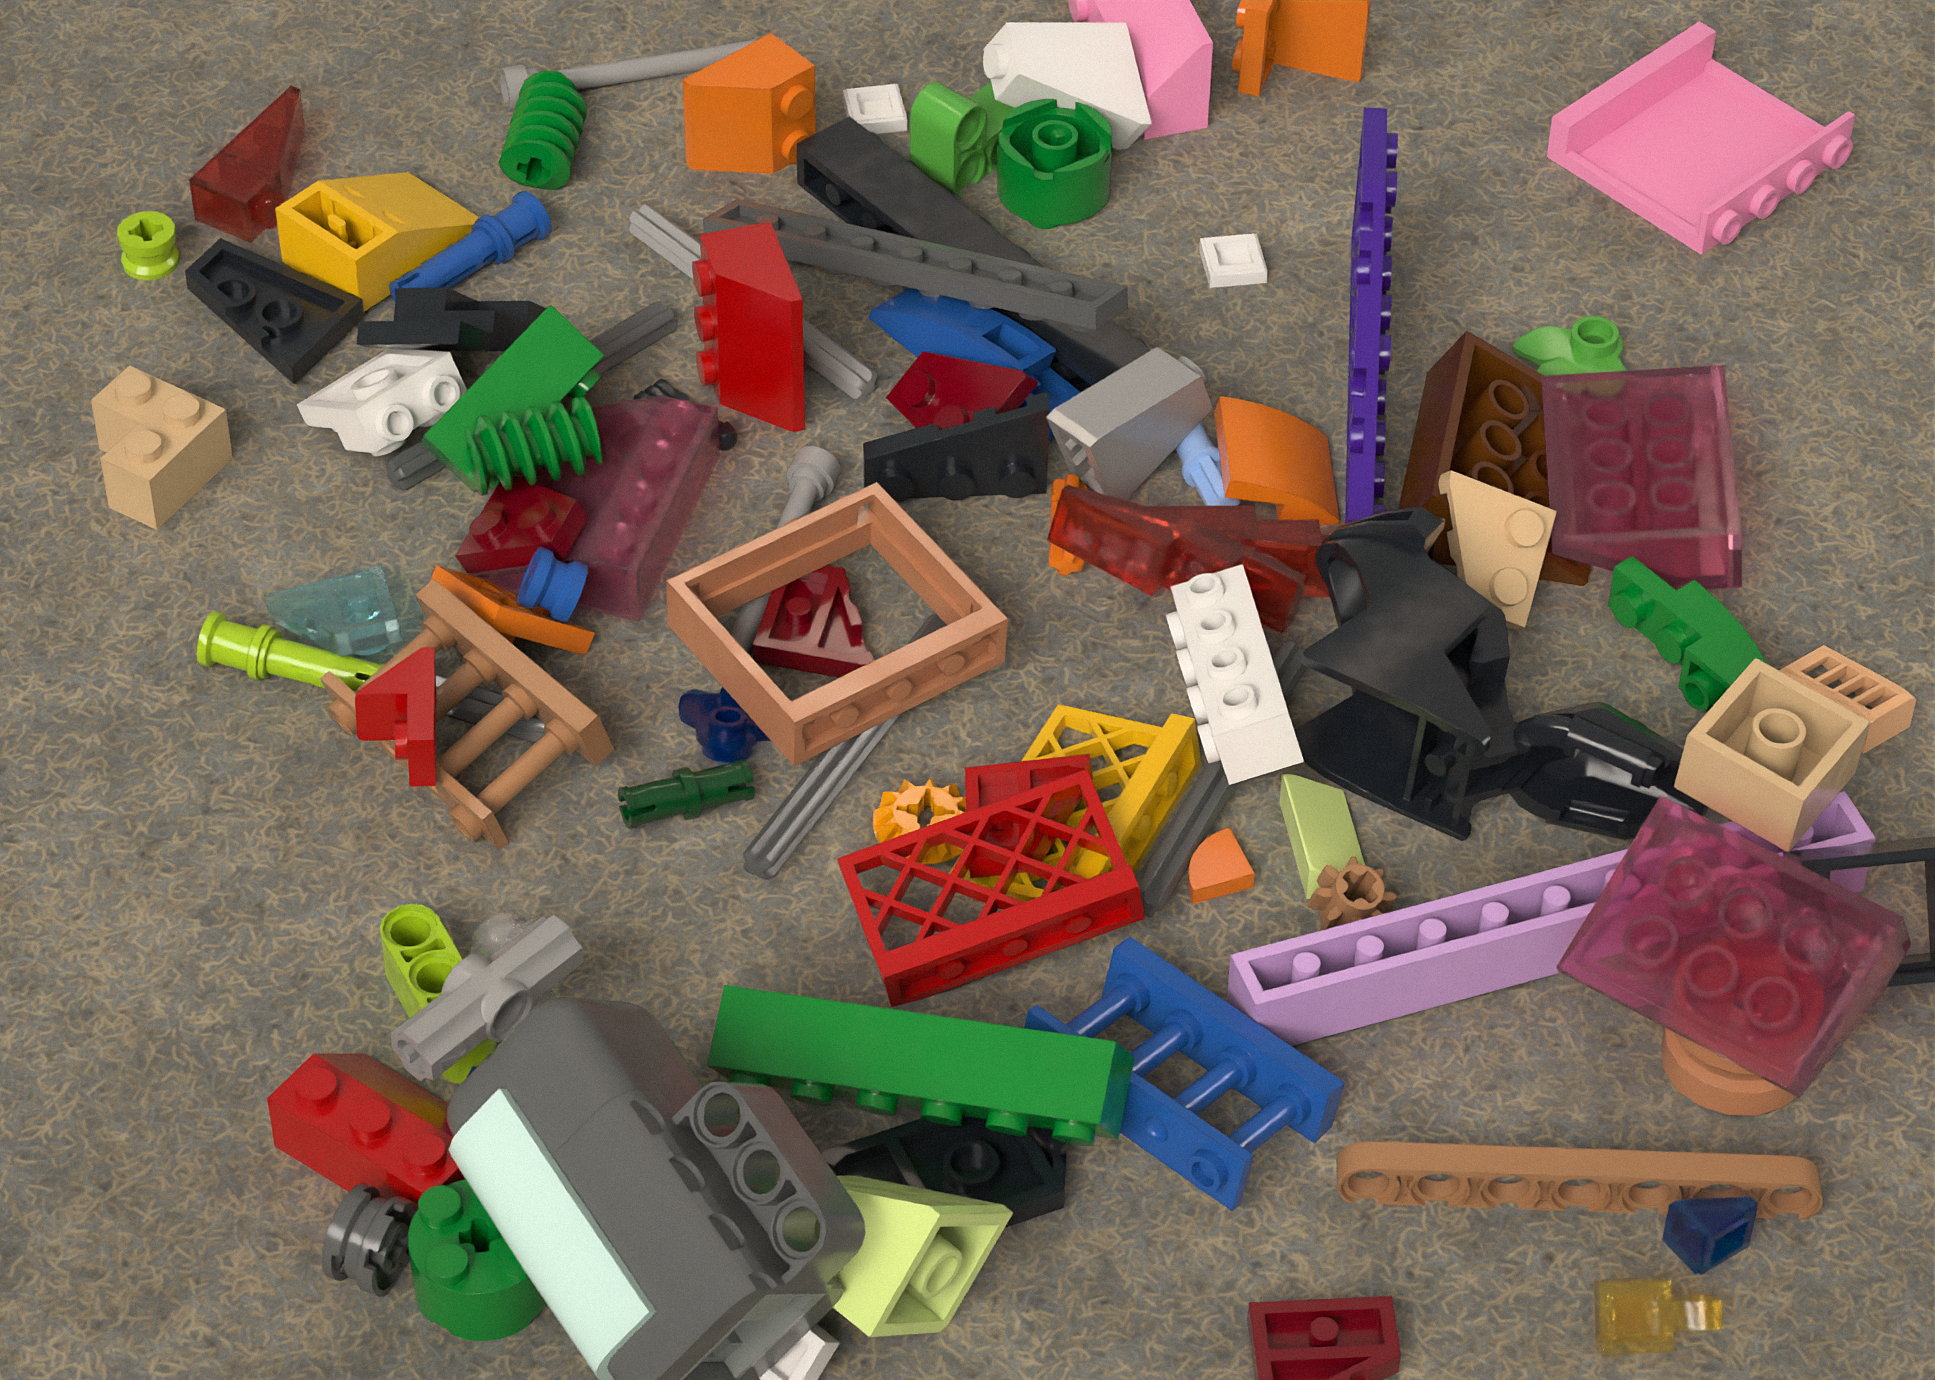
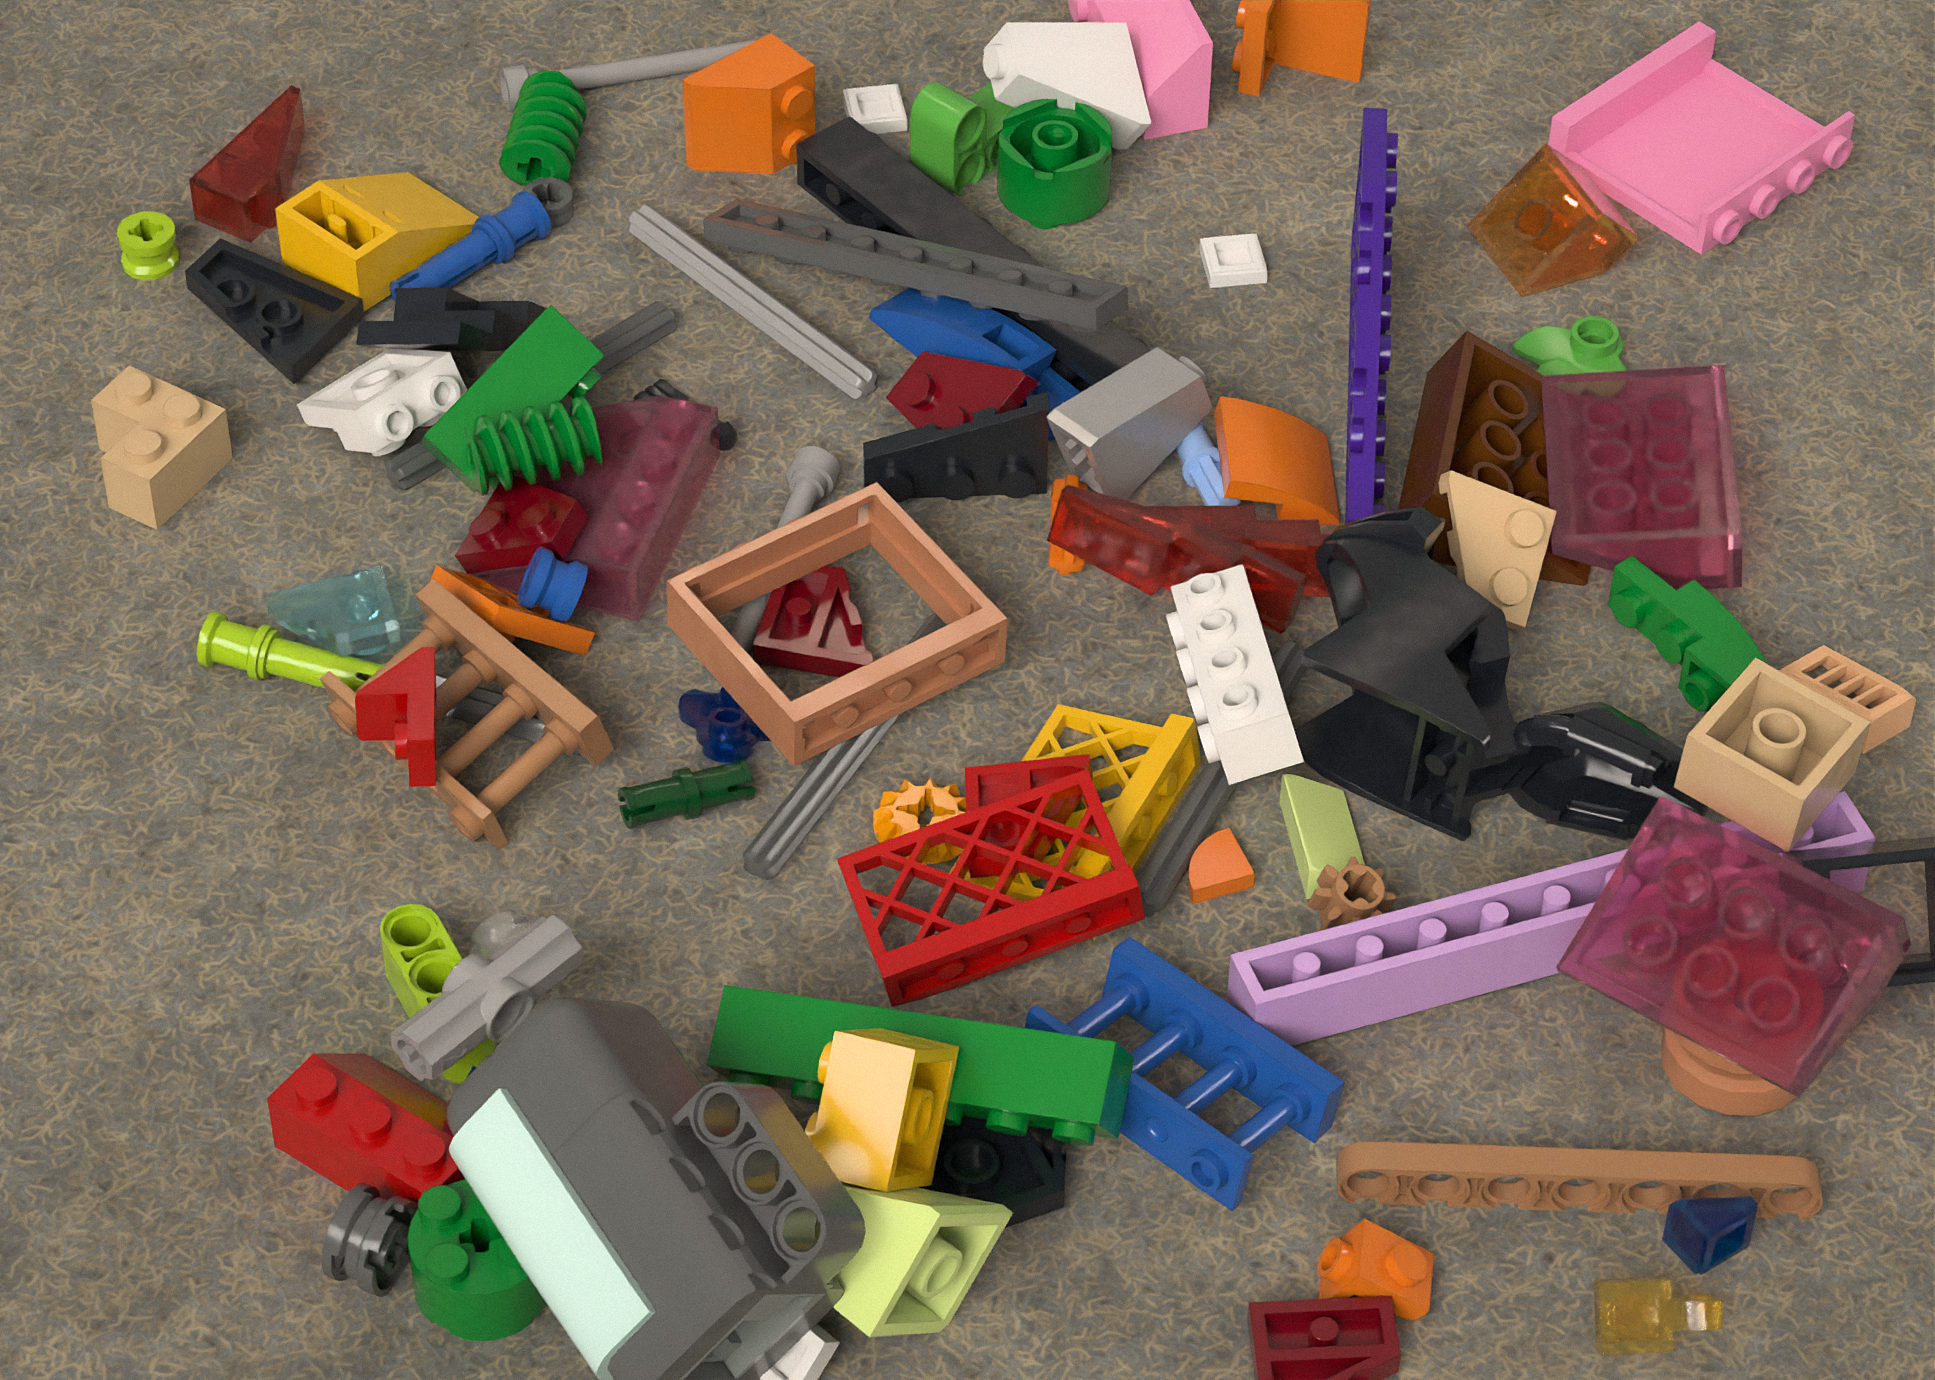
(555, 190): none -> dark grey bush
(750, 325): red slope -> none
(882, 1107): none -> yellow brick
(1375, 1264): none -> orange bracket
(1551, 226): none -> clear orange slope

